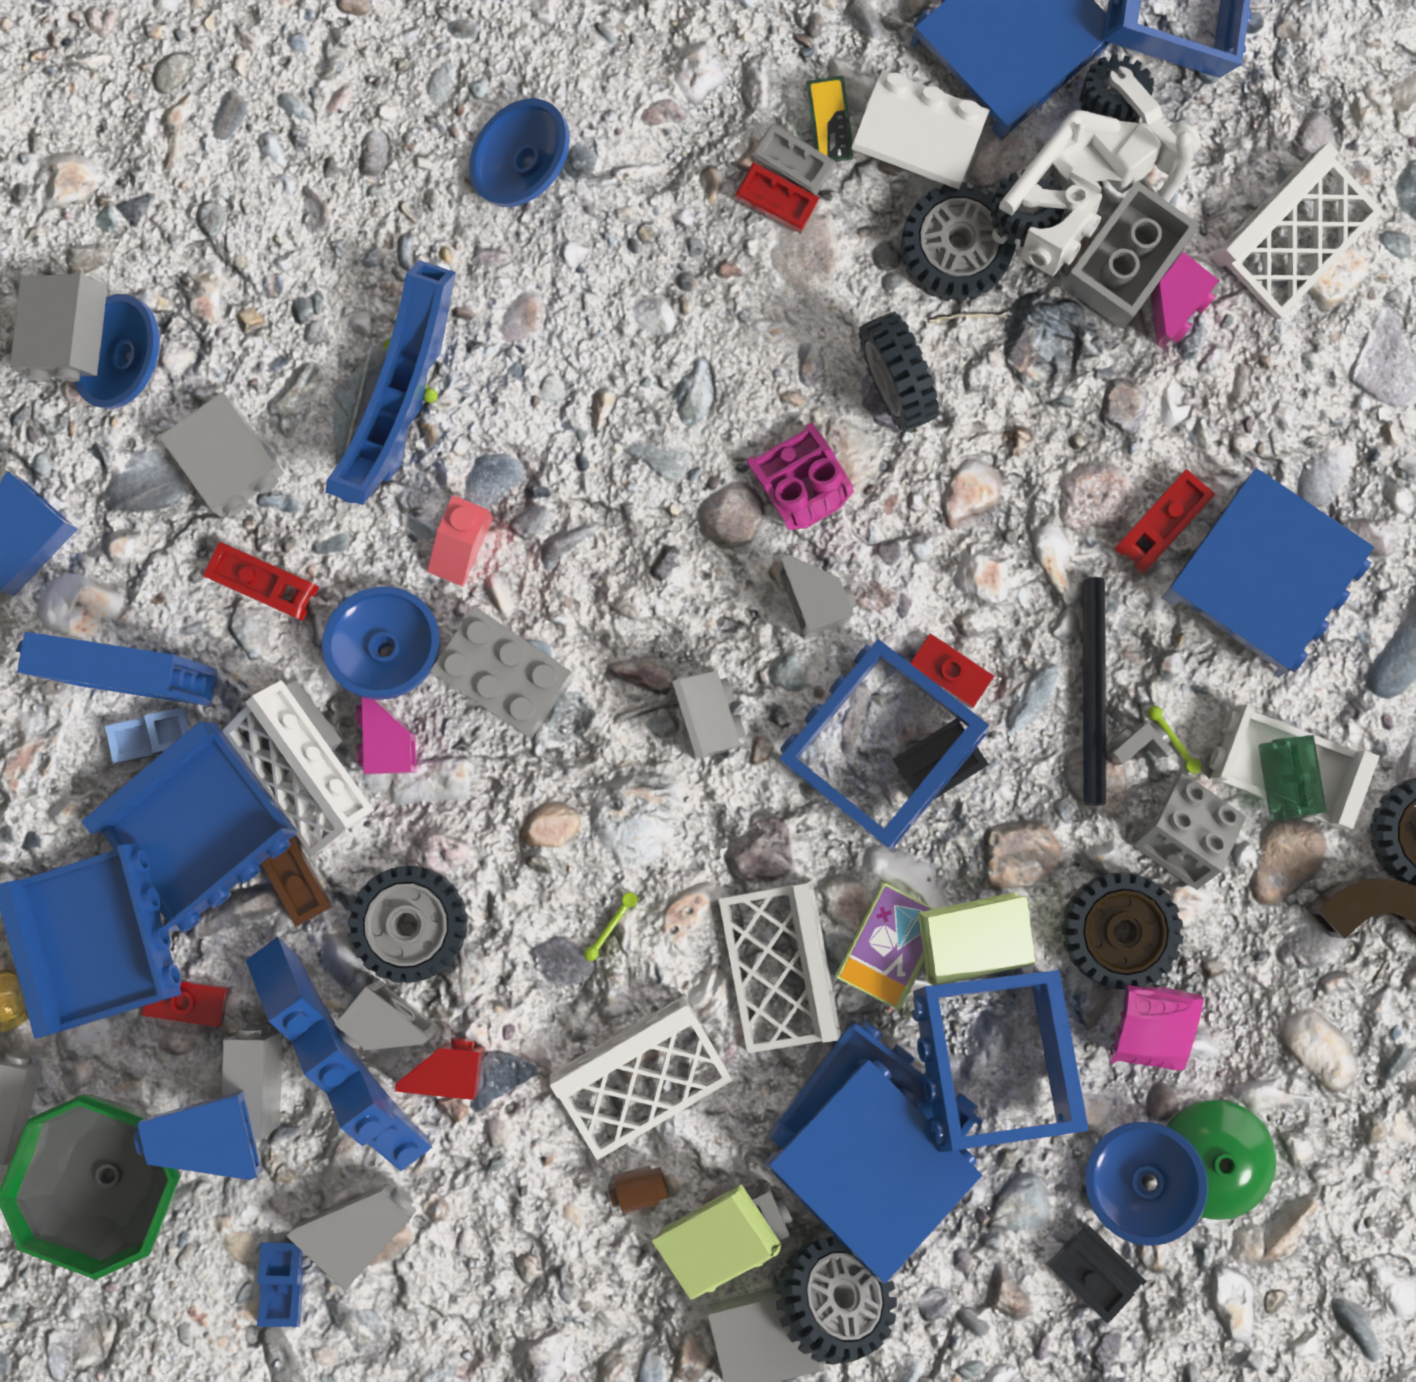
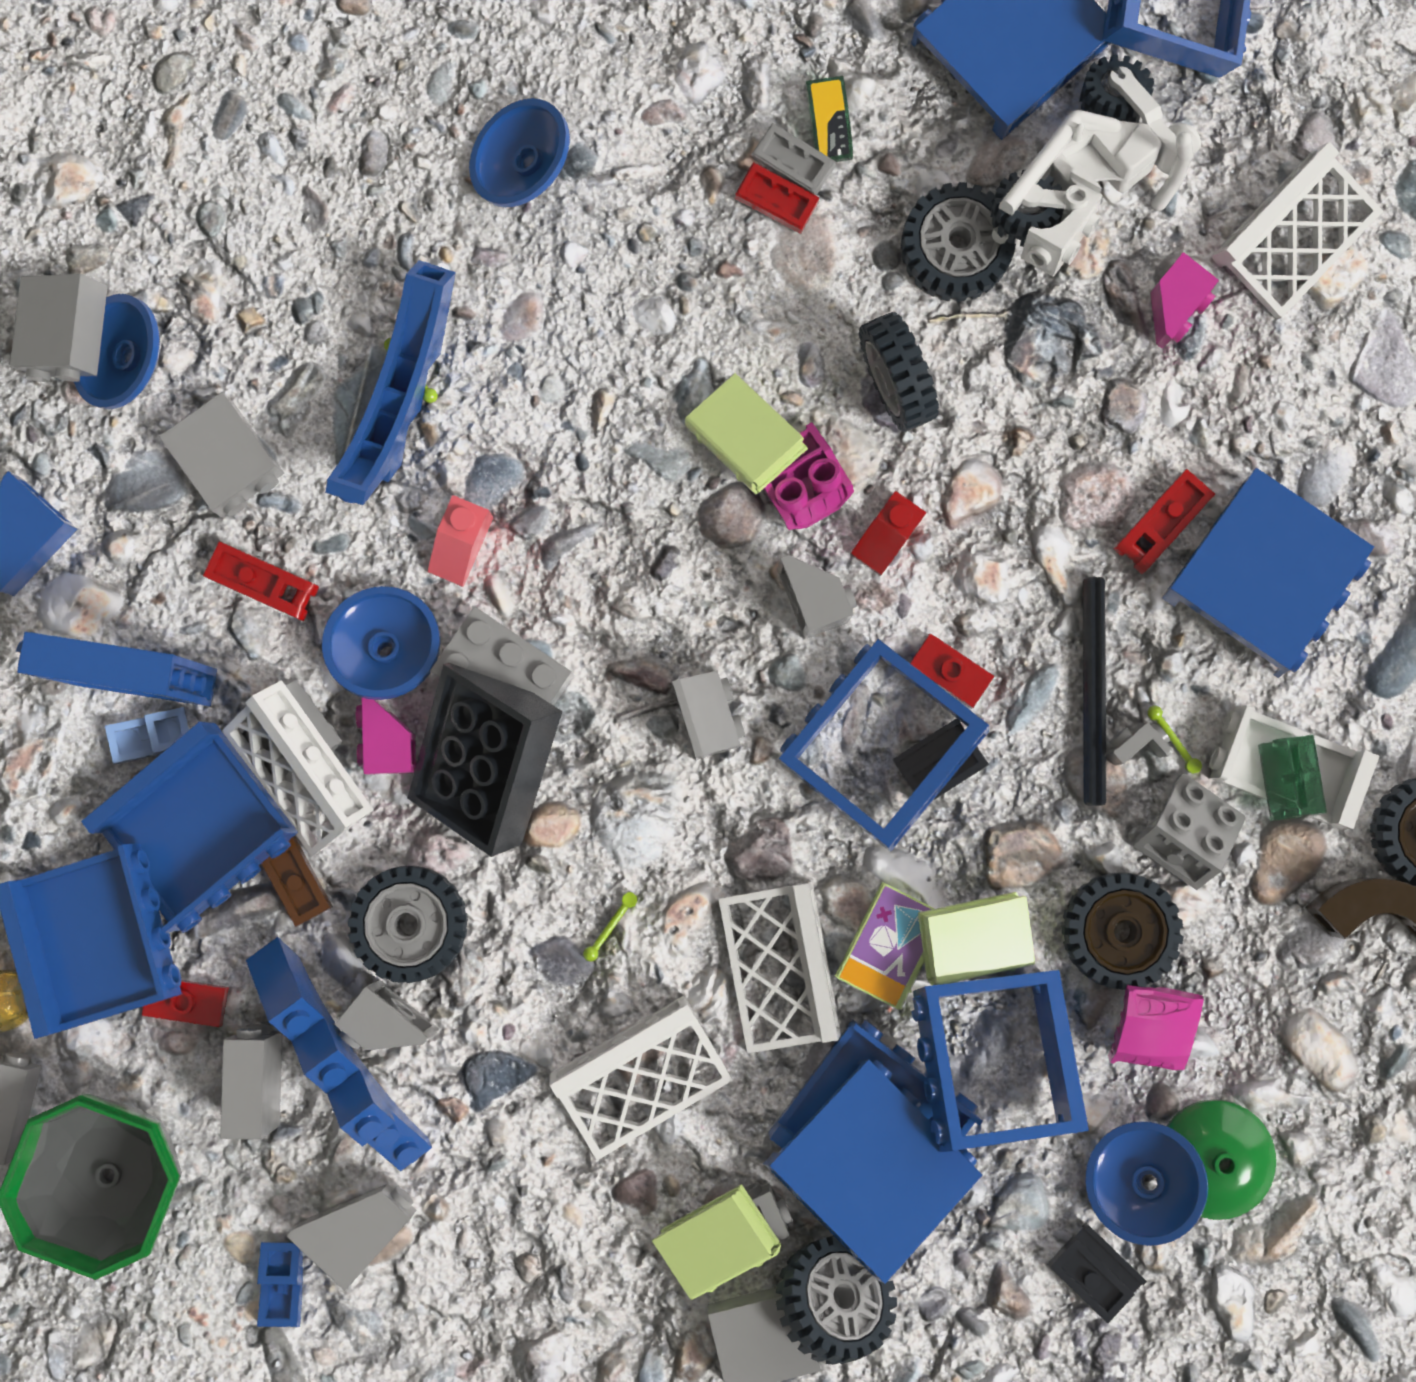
(202, 1138): blue slope -> none
(447, 1072): red slope -> none
(483, 757): none -> black slope
(638, 1189): reddish brown brick -> none
(745, 433): none -> yellowish green piece
(888, 533): none -> red slope
(920, 129): white slope -> none
(1130, 255): light grey brick -> none

